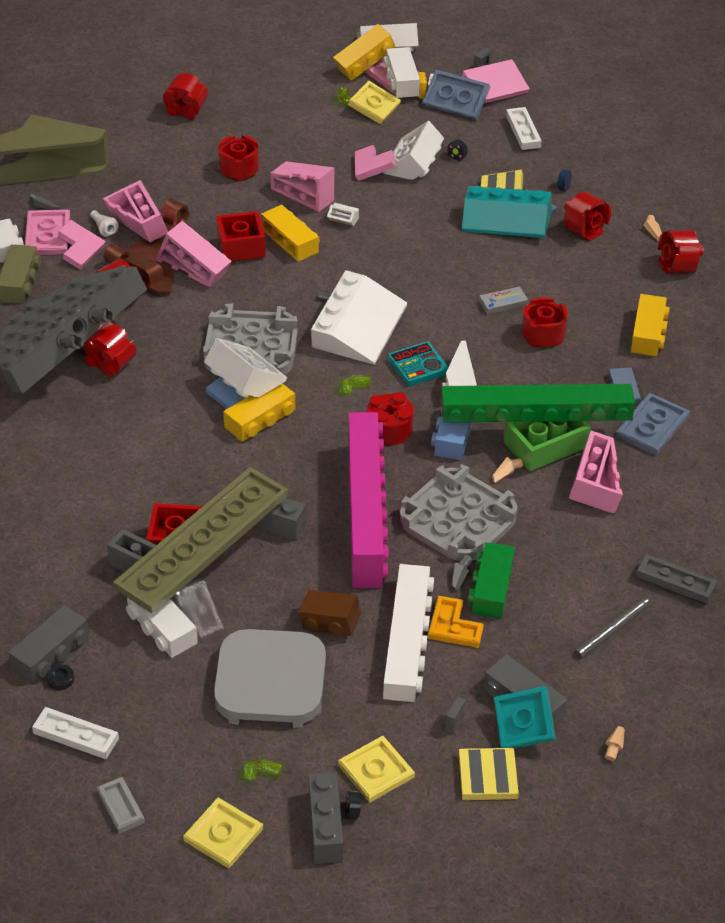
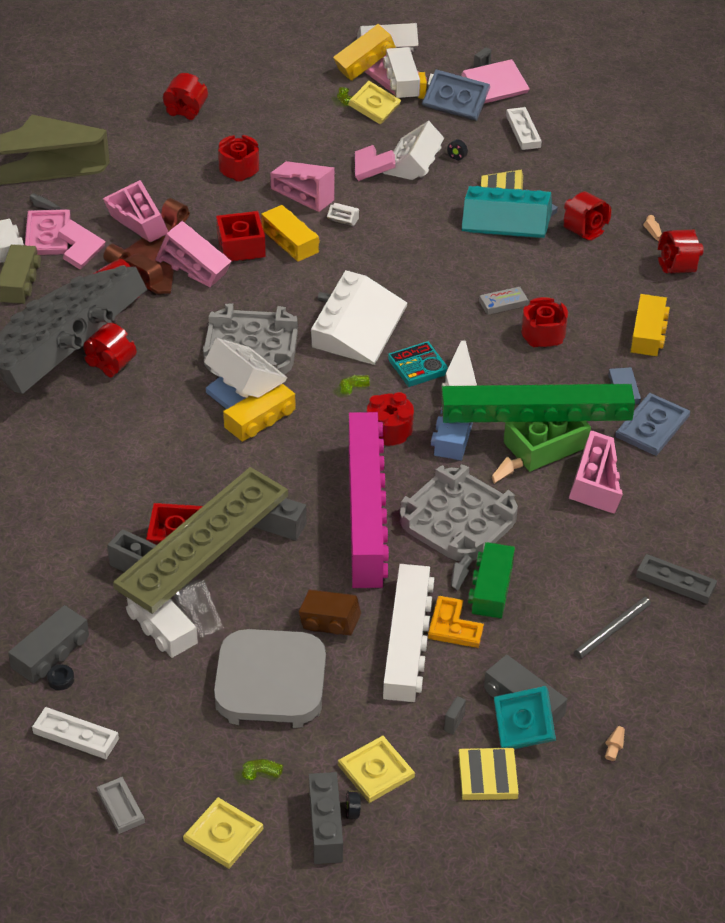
(105, 224): white cone -> none
(564, 179): dark blue tile -> none

